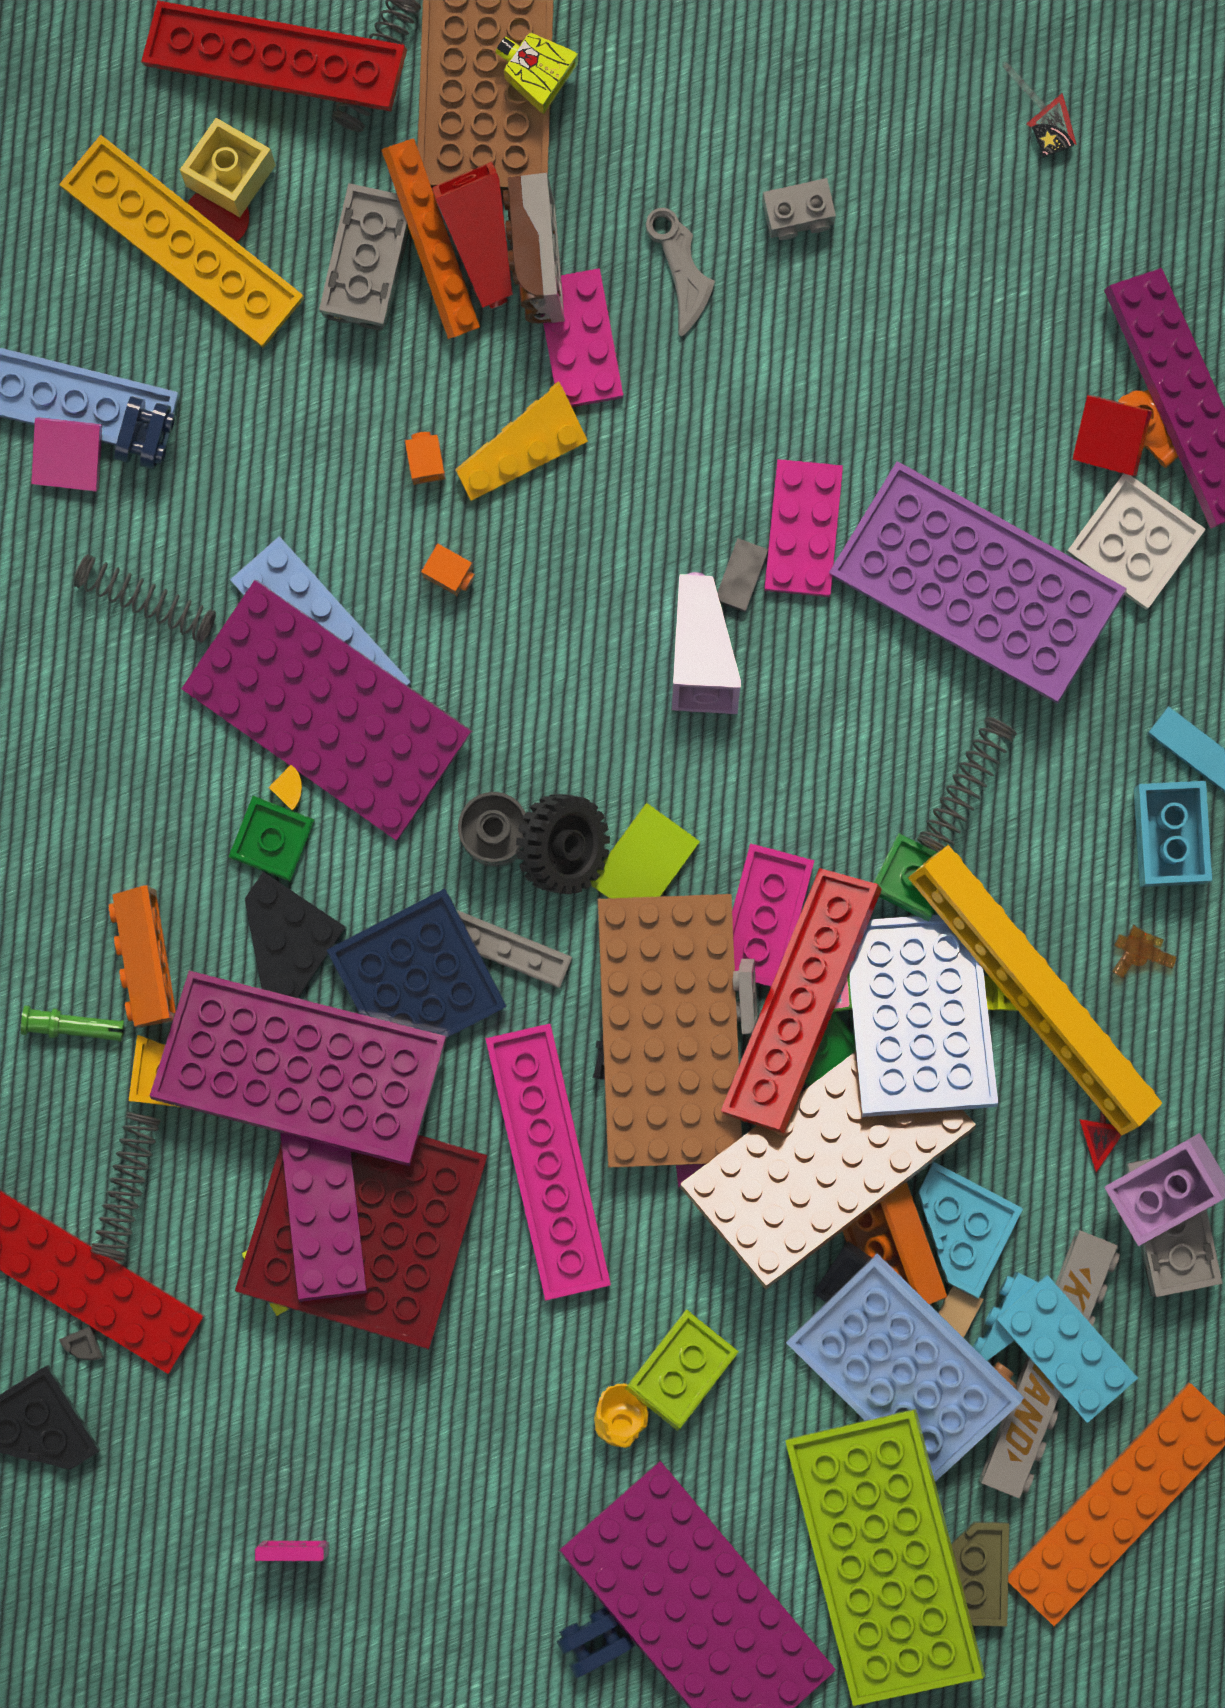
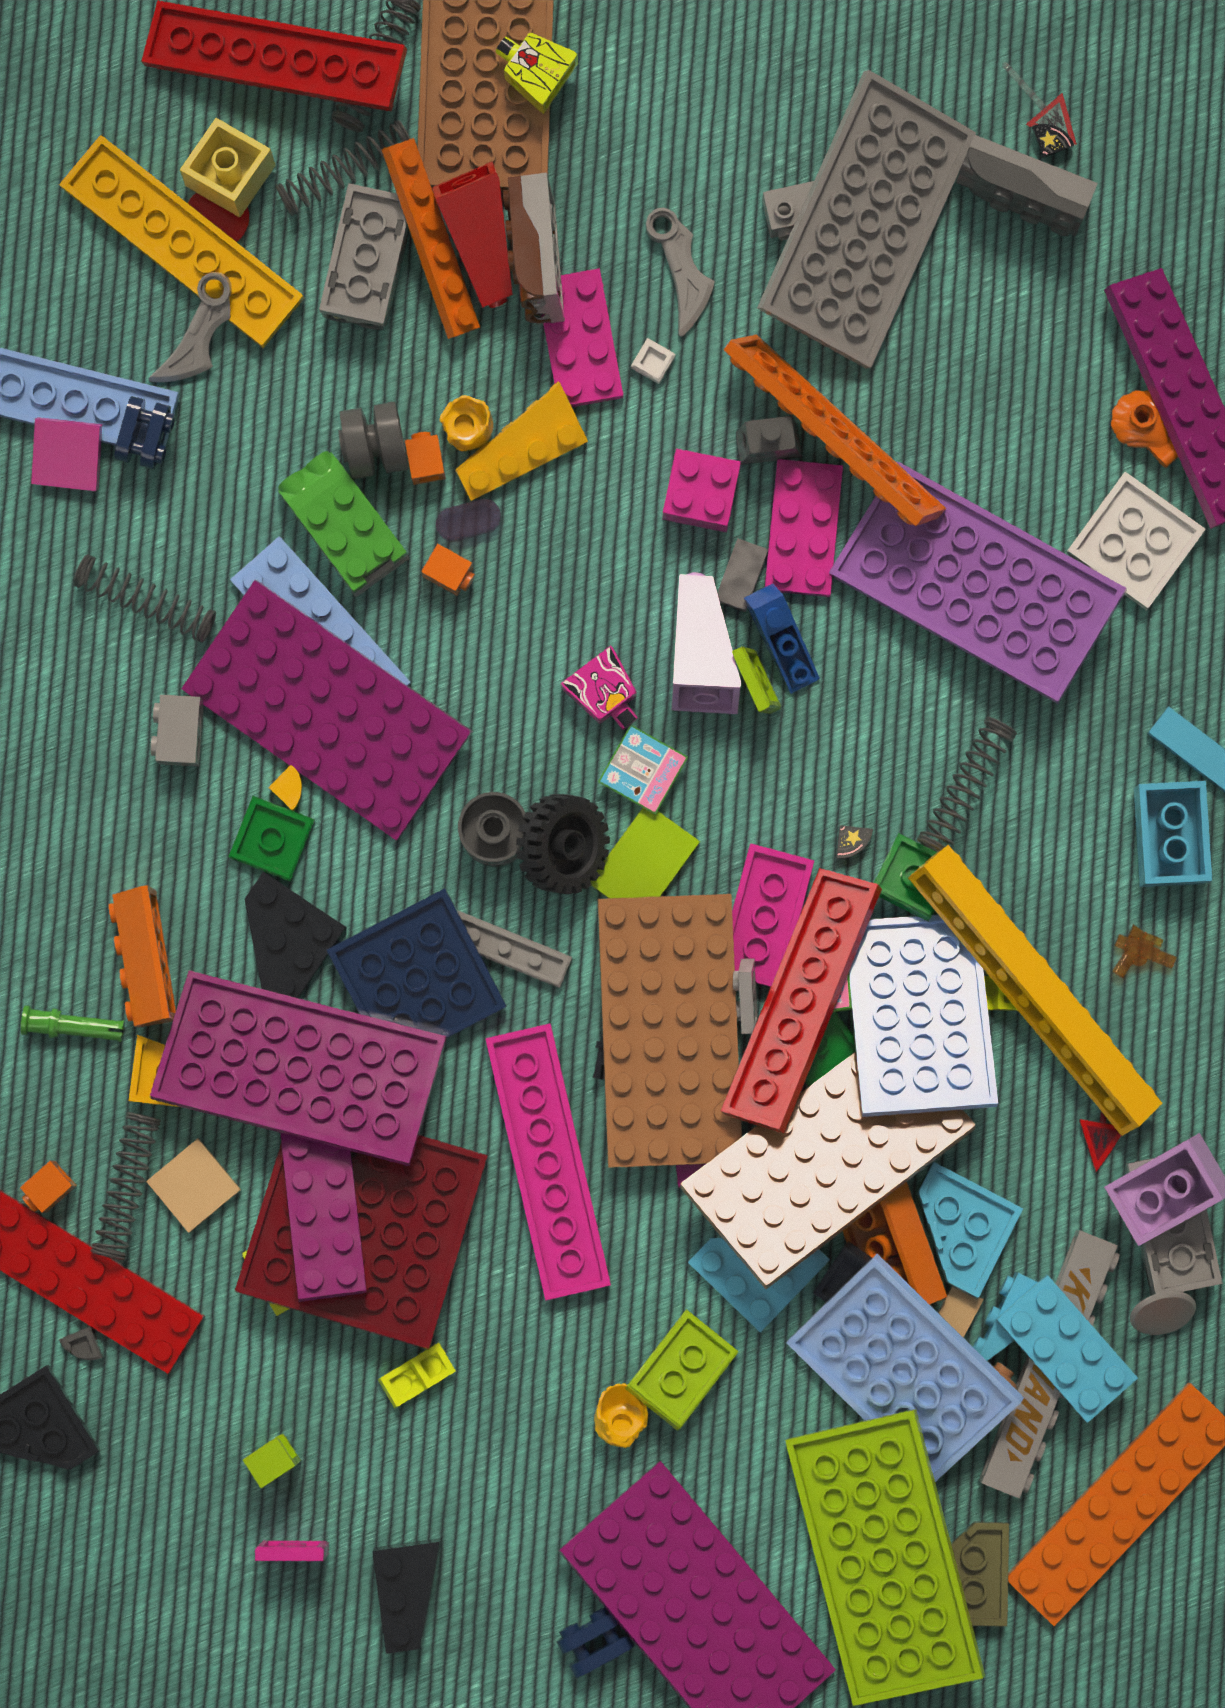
(47, 1187): none -> orange brick
(178, 730): none -> light grey brick
(192, 353): none -> light grey piece
(193, 1185): none -> tan tile
(271, 1460): none -> lime panel
(290, 203): none -> dark grey piece
(342, 522): none -> bright green piece
(364, 441): none -> dark grey wheel
(404, 1591): none -> black wedge
(416, 1375): none -> neon yellow slope
(467, 423): none -> yellow hair
(468, 520): none -> clear purple tile
(603, 689): none -> dark pink torso
(643, 769): none -> piece
(653, 361): none -> white tile
(701, 490): none -> dark pink brick
(737, 1284): none -> medium azure plate
(756, 680): none -> lime tile
(768, 440): none -> dark grey torso
(782, 637): none -> blue slope
(838, 432): none -> orange plate
(852, 840): none -> dark grey tile
(866, 220): none -> light grey plate
(1026, 186): none -> dark grey piece
(1112, 435): red tile -> none
(1163, 1313): none -> light grey piece

